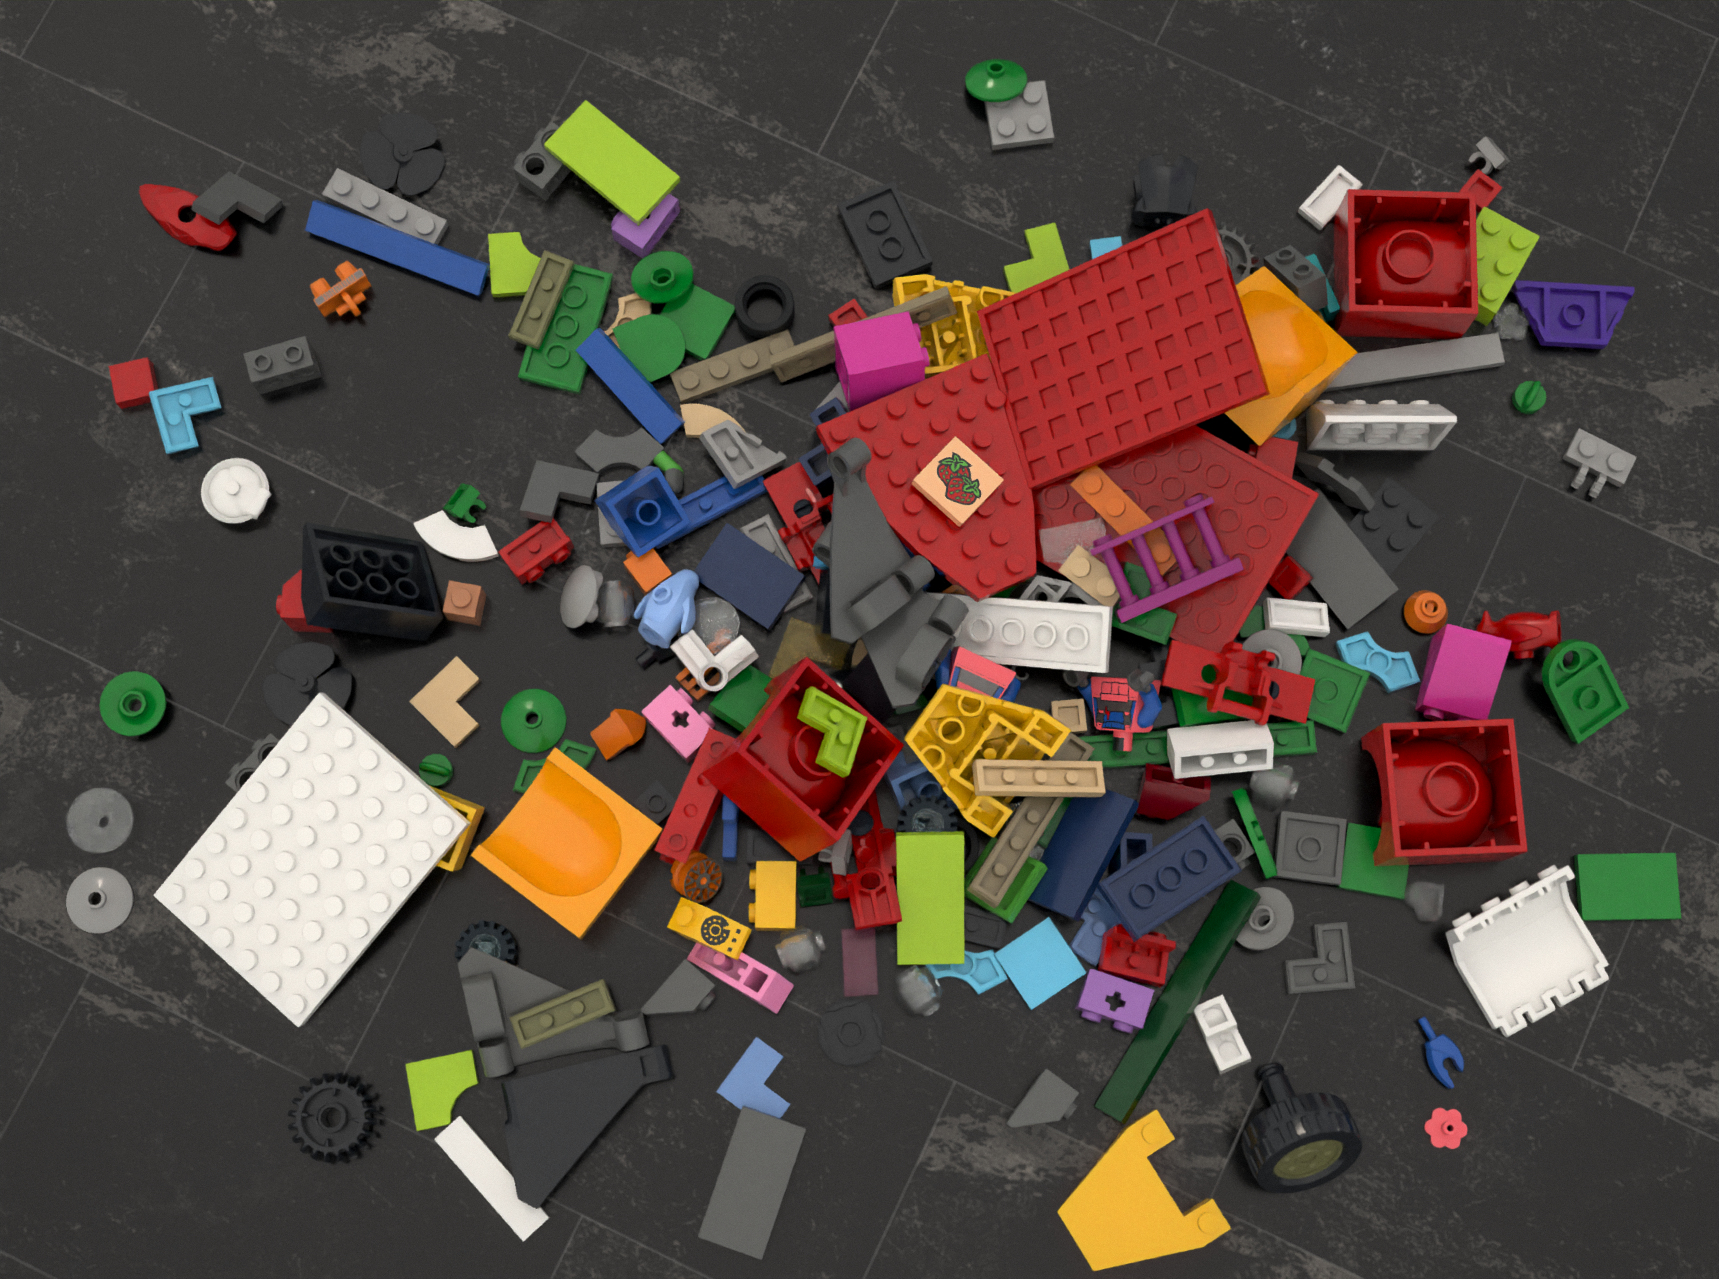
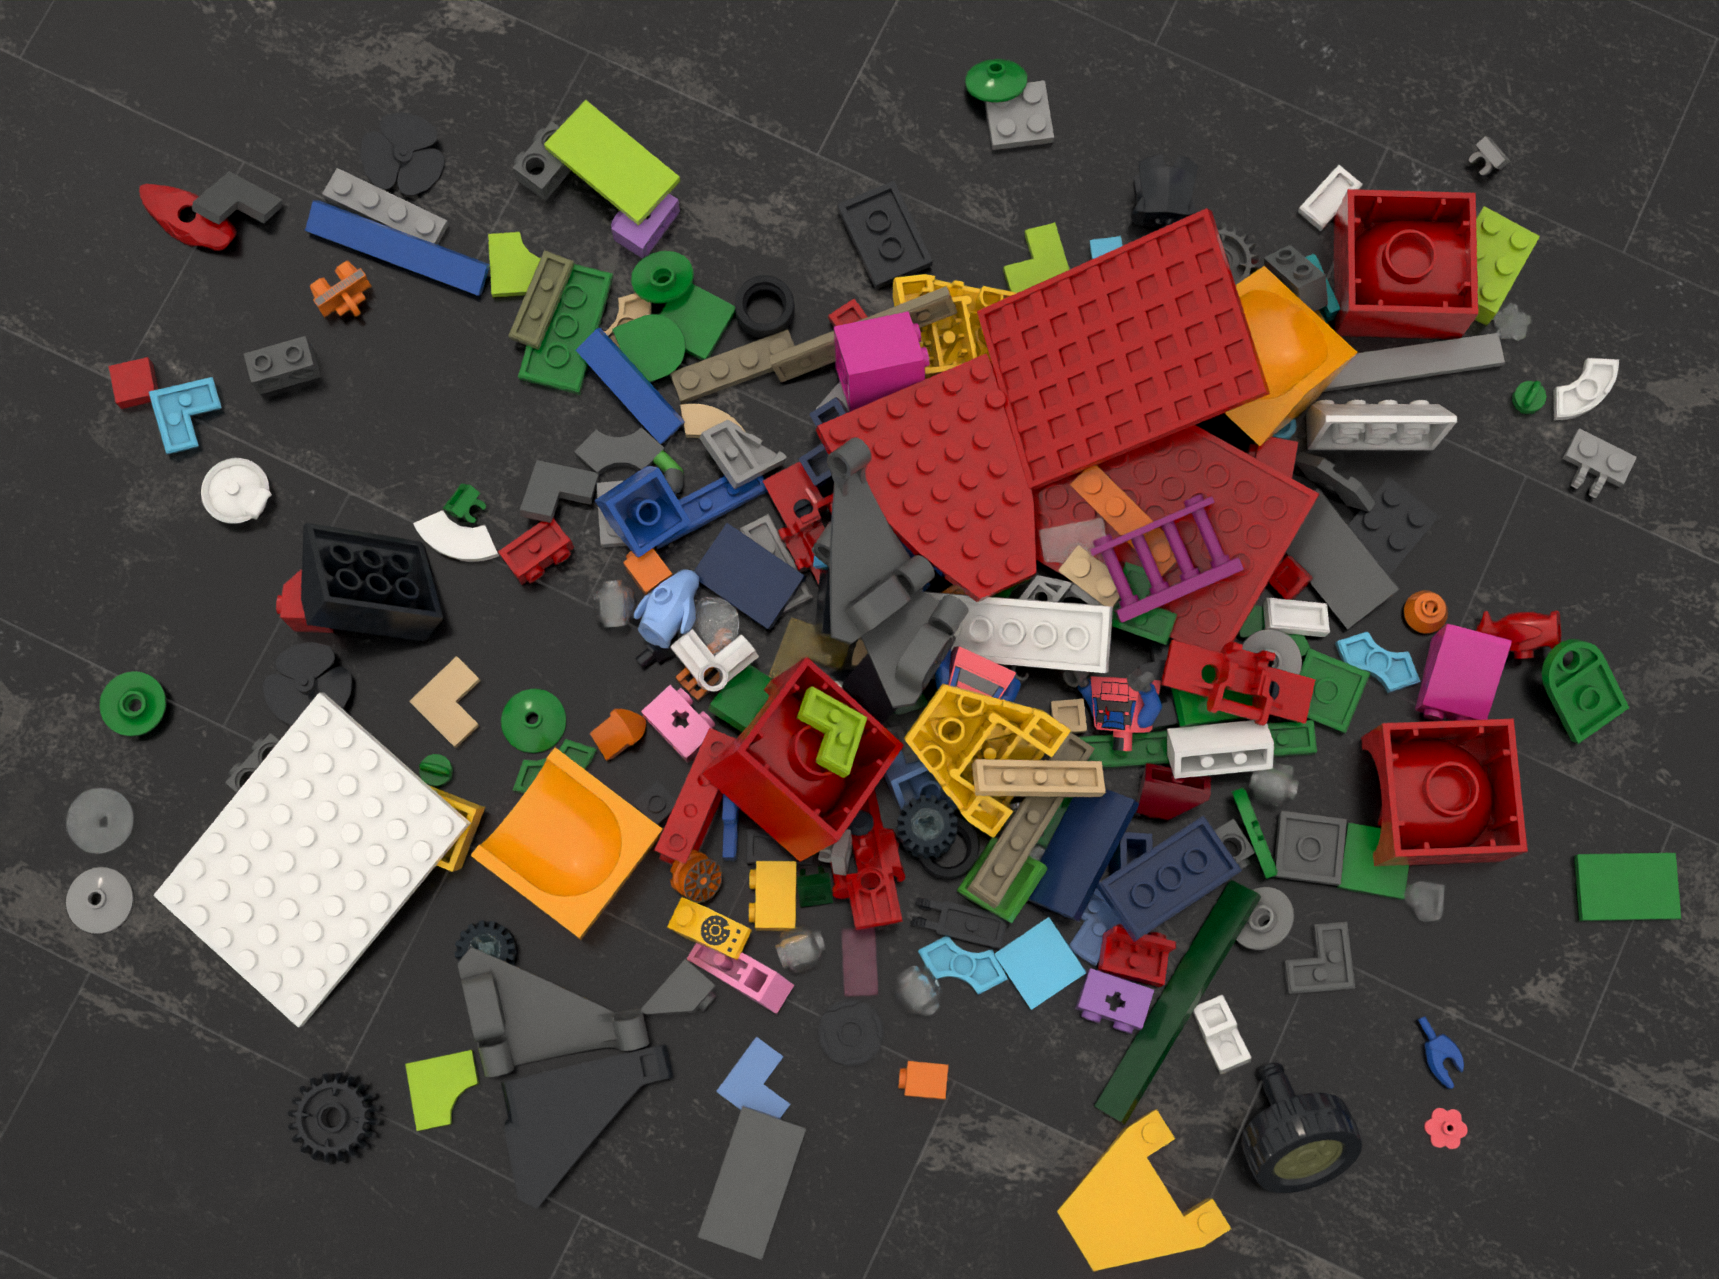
(464, 603): nougat brick -> none
(490, 1177): white tile -> none
(562, 1014): olive tile -> none
(580, 596): light grey dish -> none
(924, 1080): none -> orange brick
(930, 897): lime tile -> none
(957, 481): light nougat tile -> none
(1044, 1102): dark grey slope -> none
(1484, 187): red plate -> none
(1526, 952): white hinge -> none
(1572, 312): dark purple wing -> none
(1587, 391): none -> white tile

